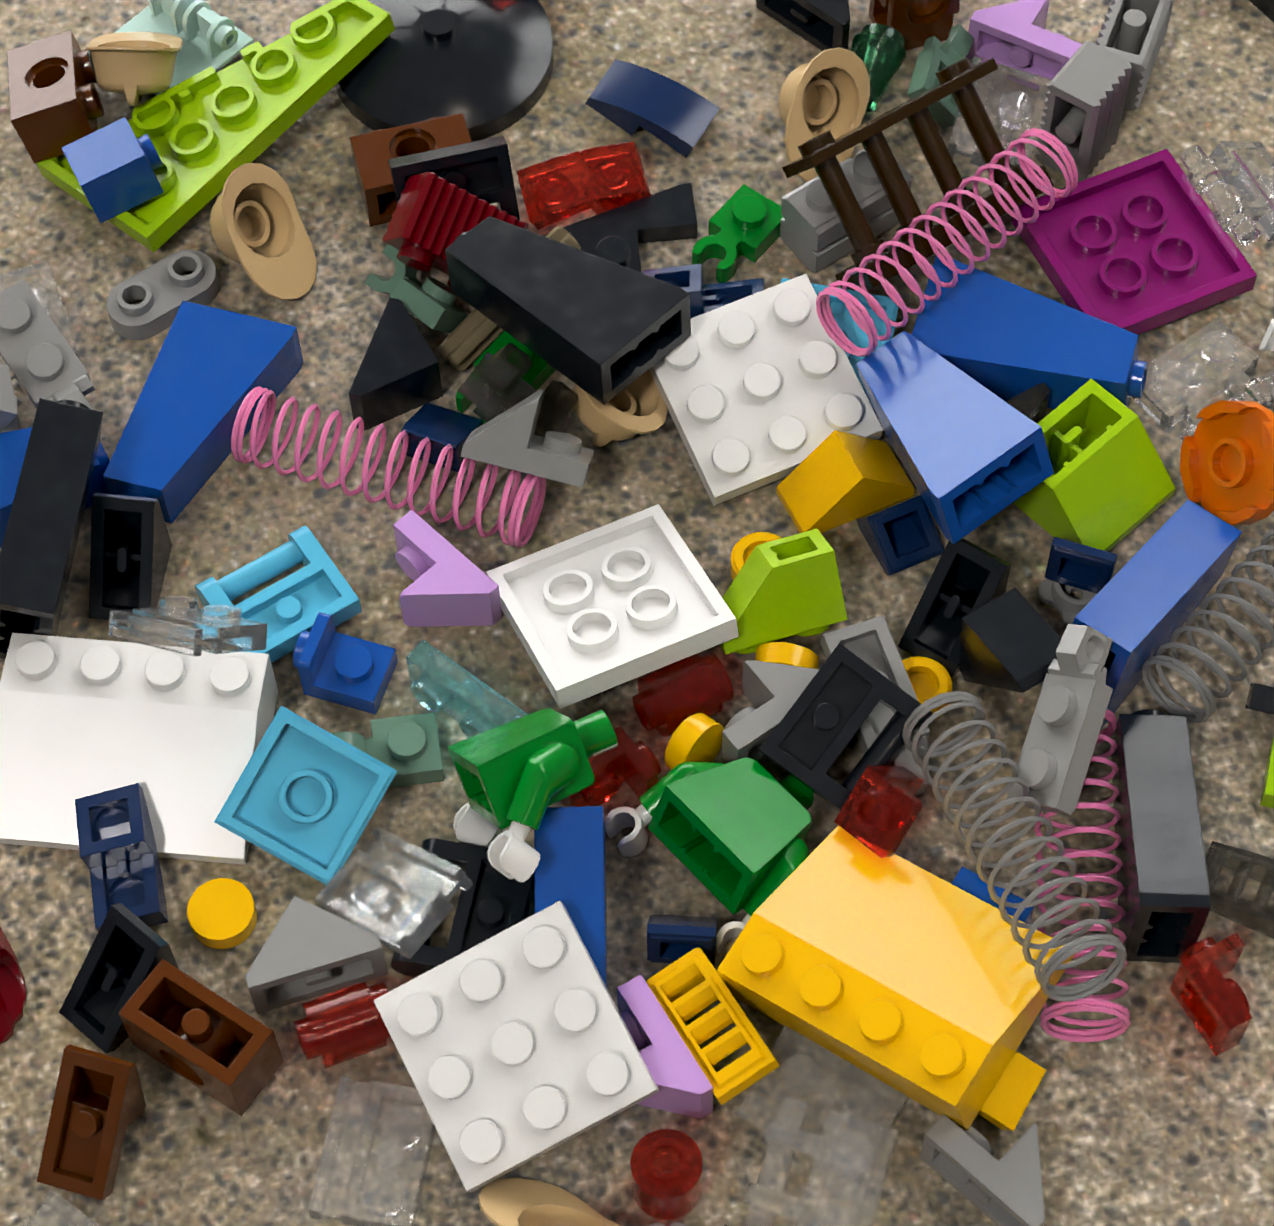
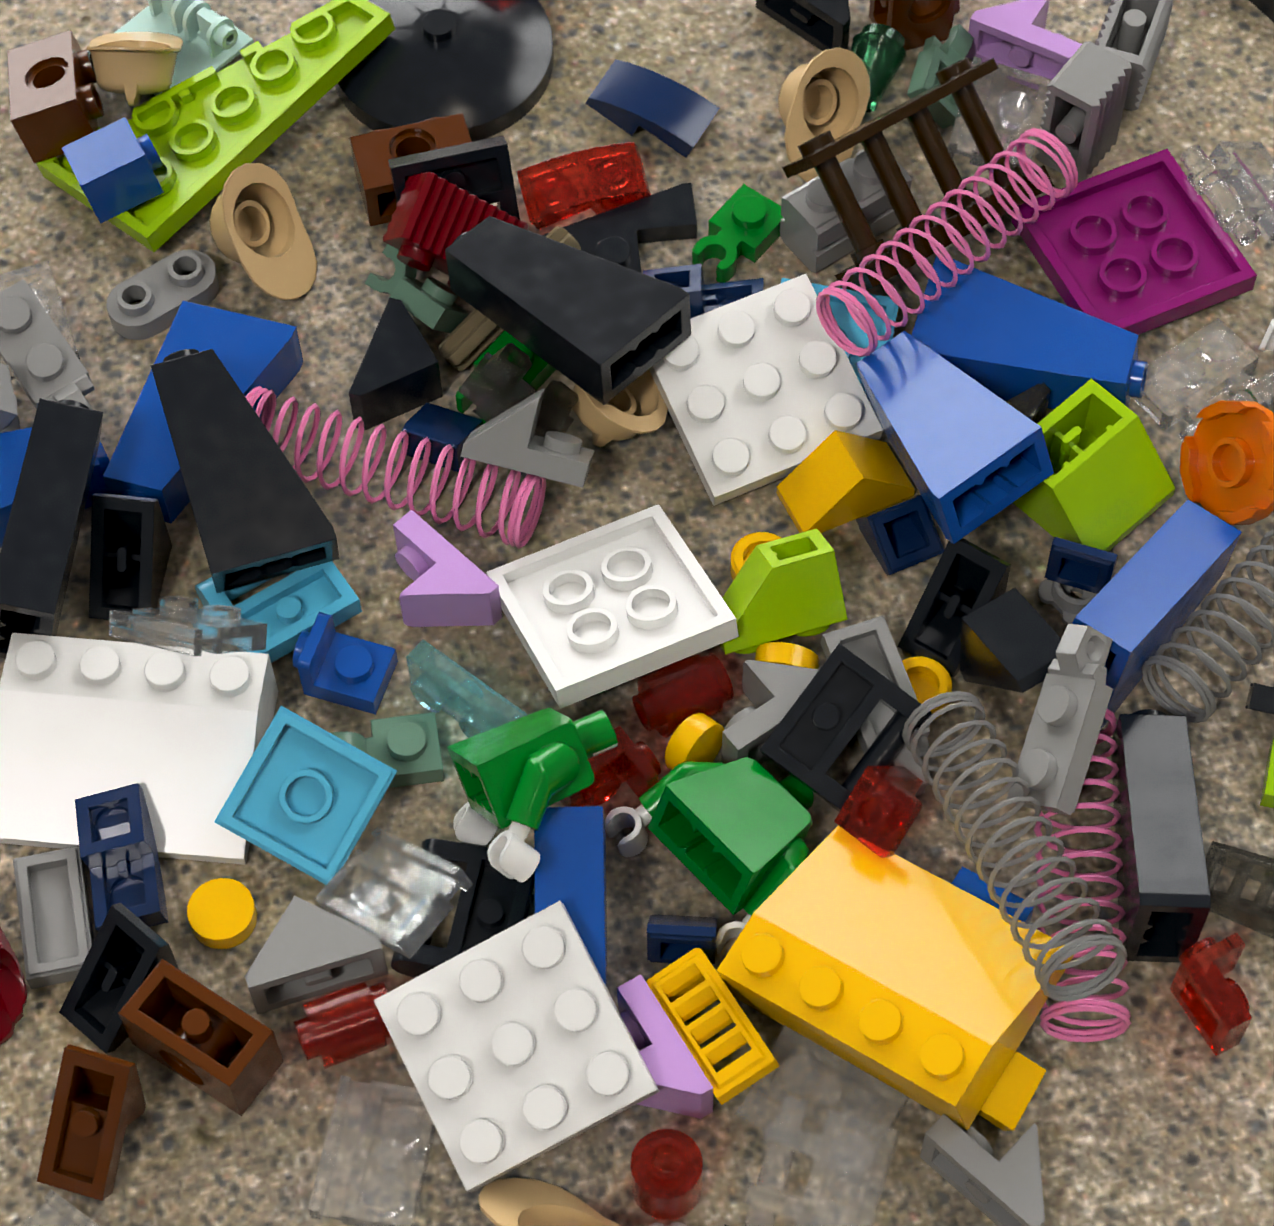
(53, 915): none -> light grey tile
(240, 485): none -> black slope

